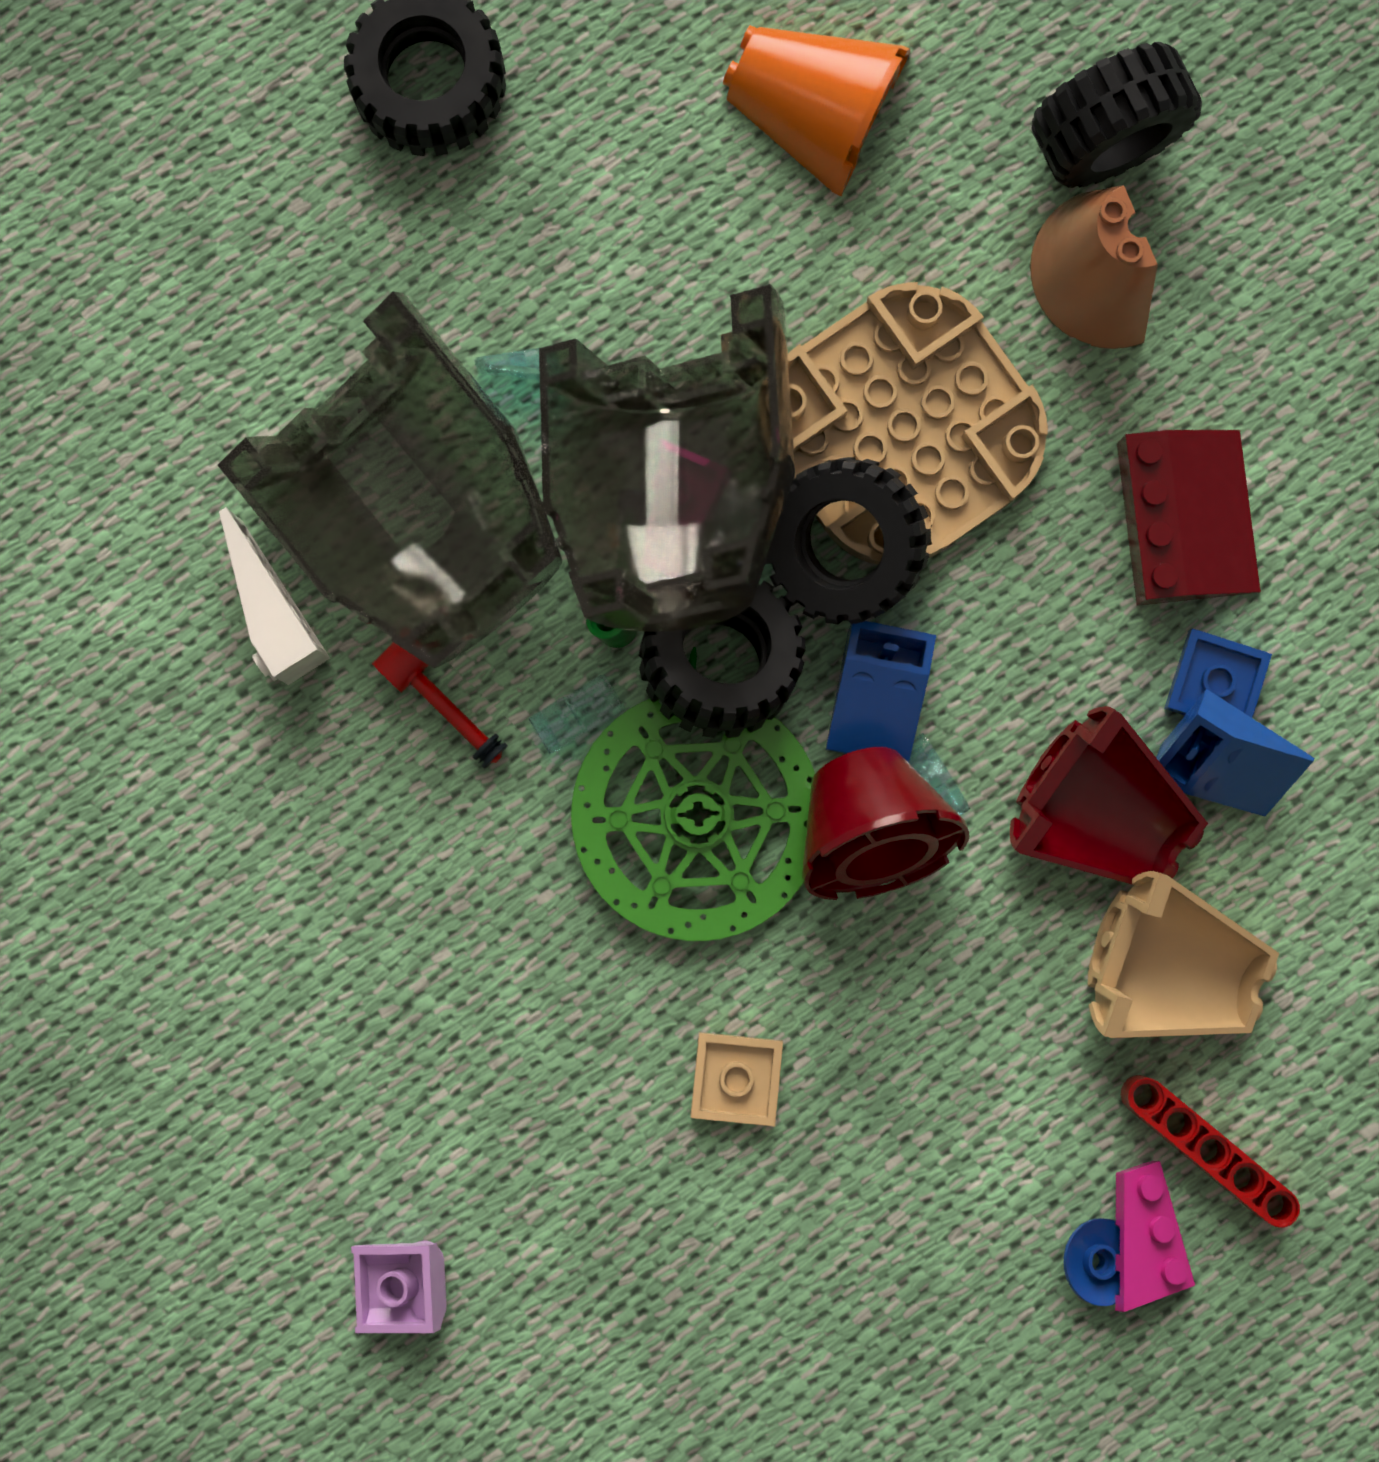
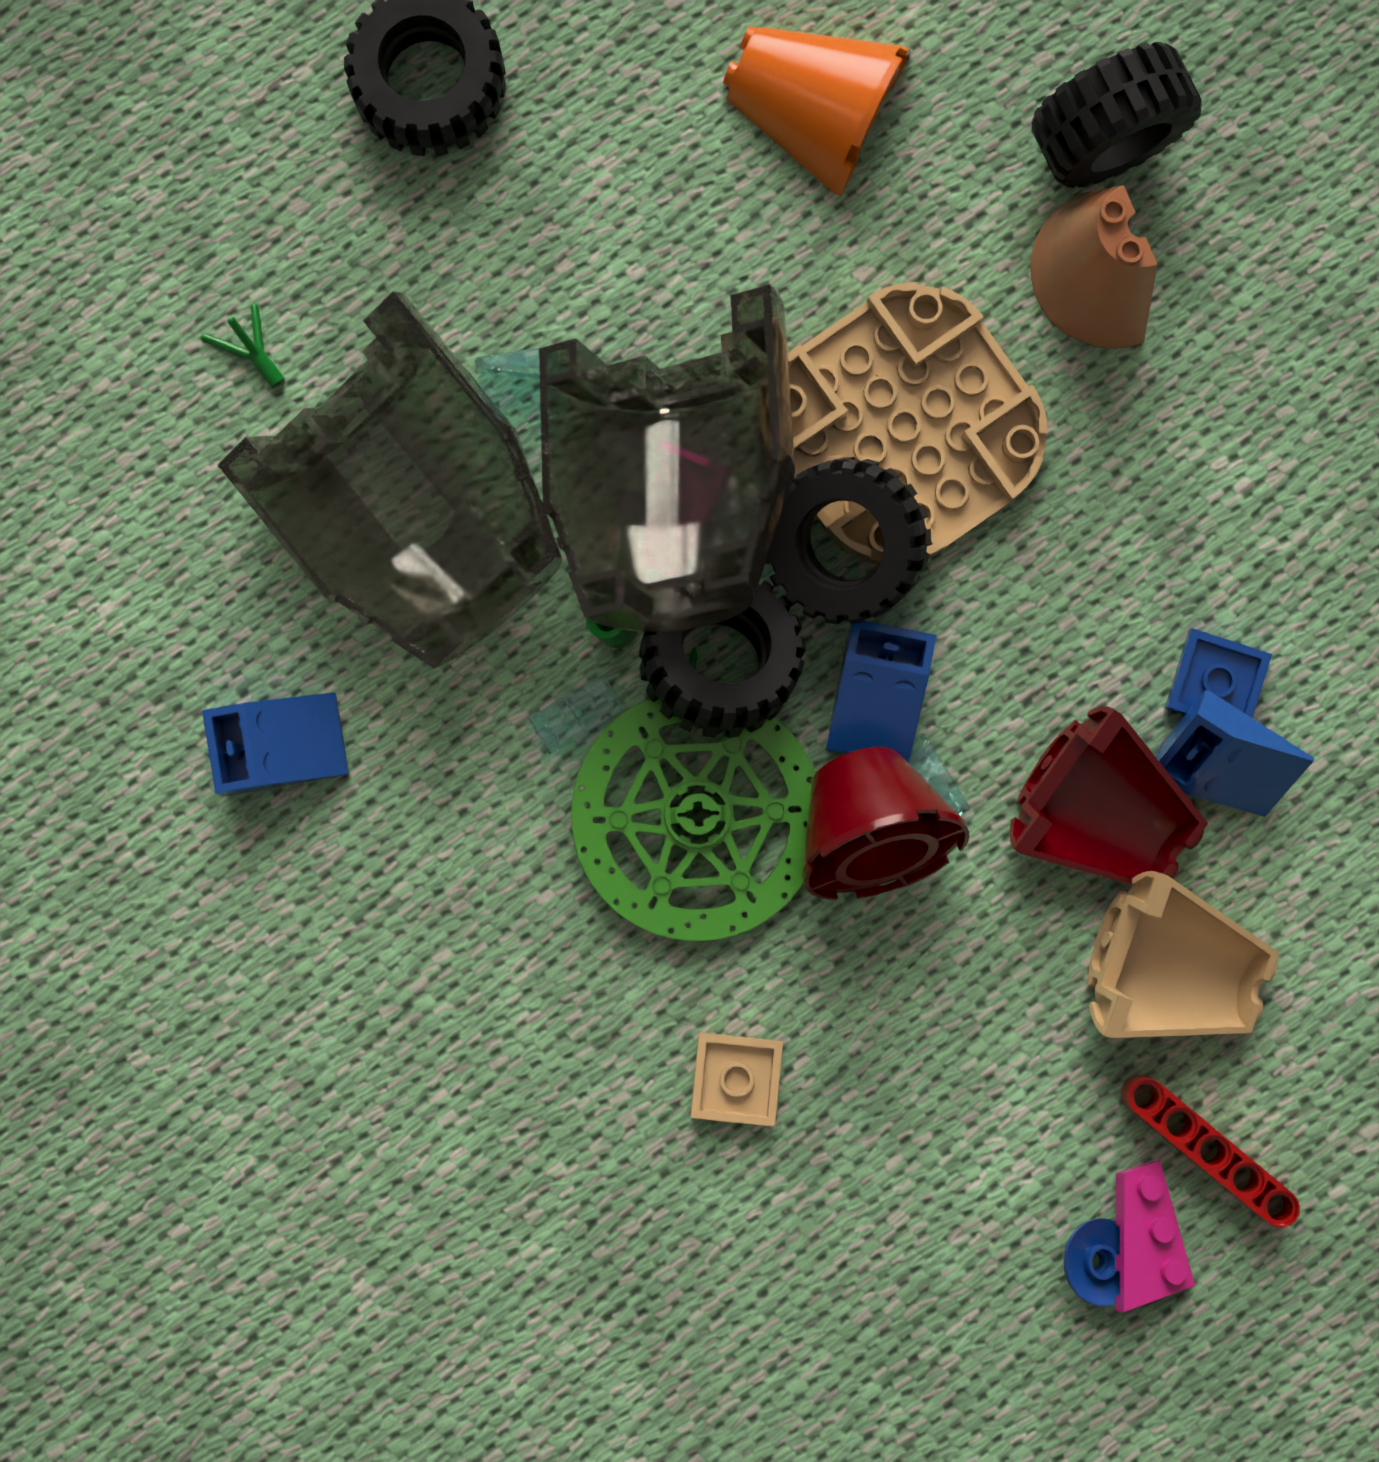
(254, 351): none -> green plant
(274, 622): white slope -> none
(274, 743): none -> blue slope
(399, 1287): lavender slope -> none
(405, 670): red piece -> none
(1187, 515): dark red slope -> none

